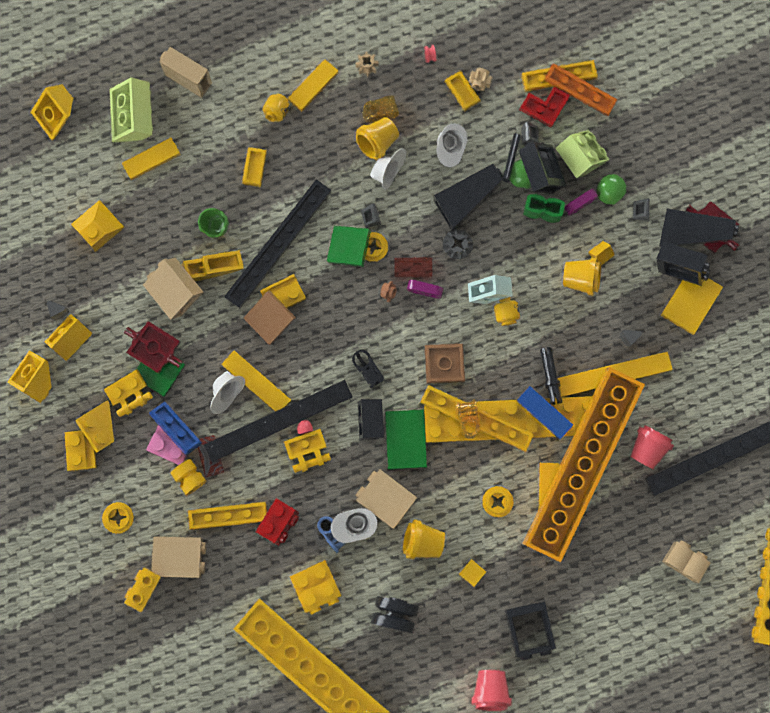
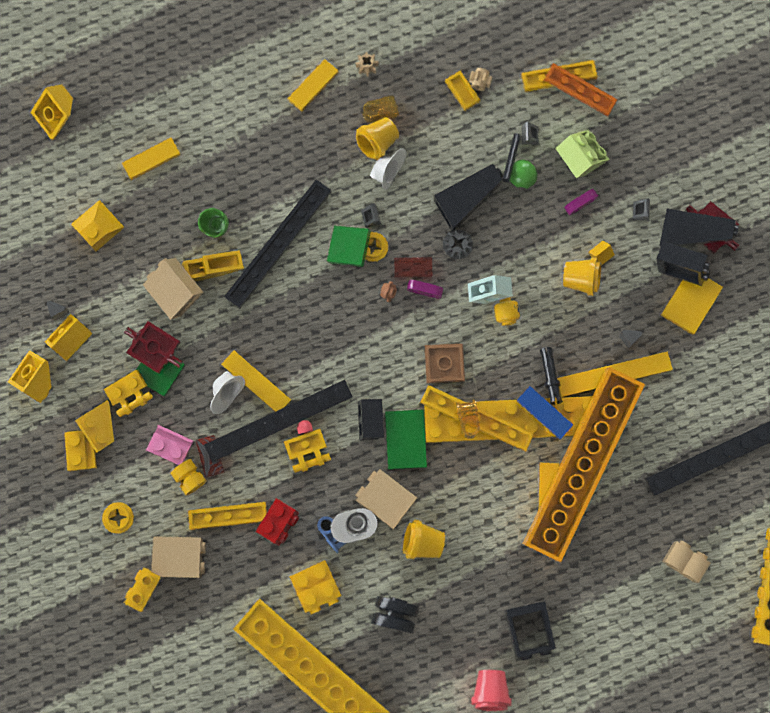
(131, 111): yellowish green slope -> none
(175, 428): blue tile -> none
(185, 72): tan brick -> none
(254, 167): yellow tile -> none
(269, 317): medium nougat tile -> none
(276, 107): yellow head -> none
(287, 291): yellow plate -> none
(369, 371): black piece -> none
(430, 53): coral bush -> none
(451, 145): white piece -> none
(472, 572): yellow tile -> none
(497, 492): yellow gear -> none
(540, 207): green brick -> none
(542, 167): black window -> none
(548, 110): red plate -> none
(611, 189): bright green hair -> none
(650, 446): coral piece -> none

